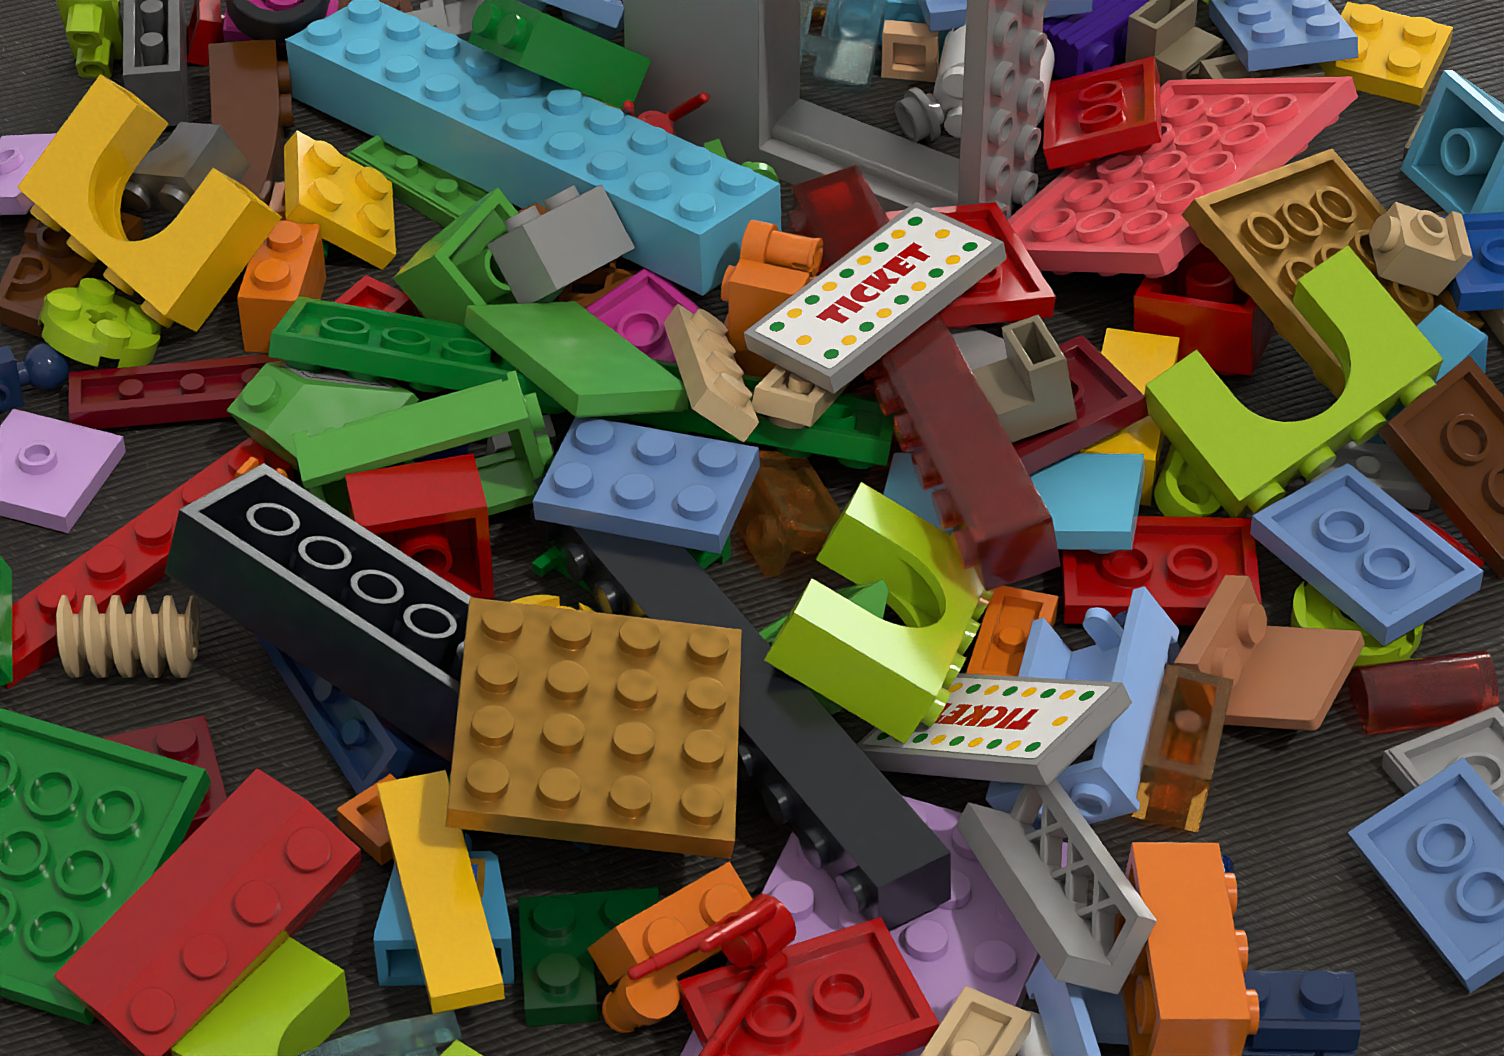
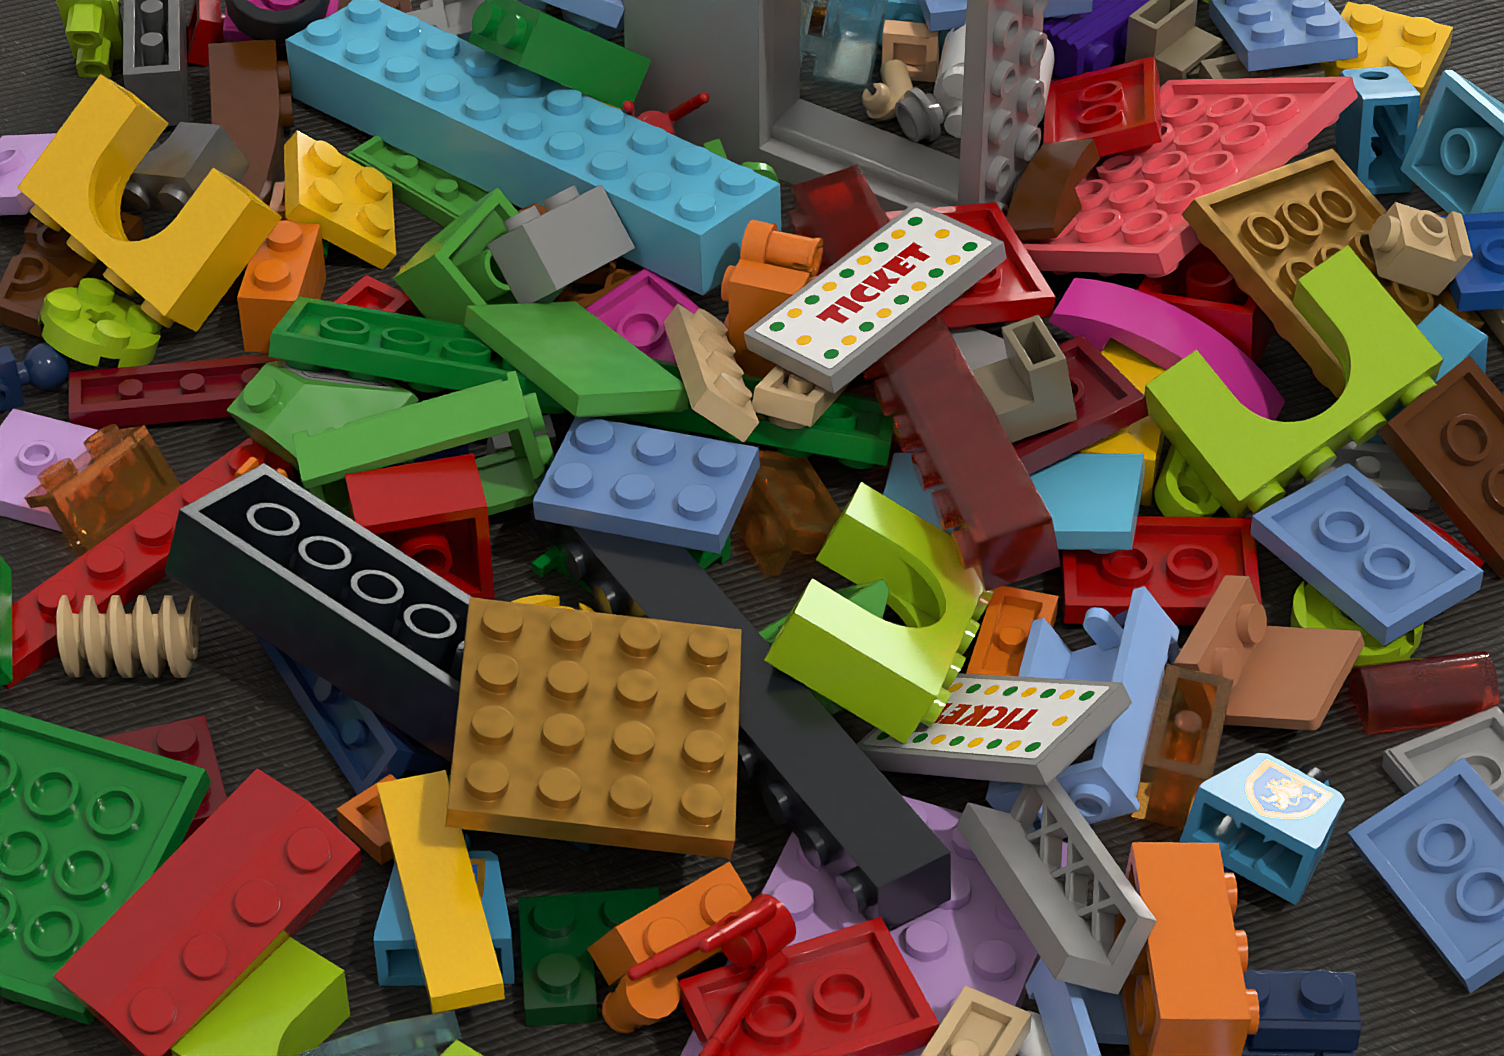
(104, 485): none -> clear orange bracket
(895, 84): none -> tan arm
(1047, 193): none -> reddish brown slope
(1163, 336): none -> dark pink slope
(1267, 821): none -> dark azure torso
(1382, 118): none -> dark azure torso

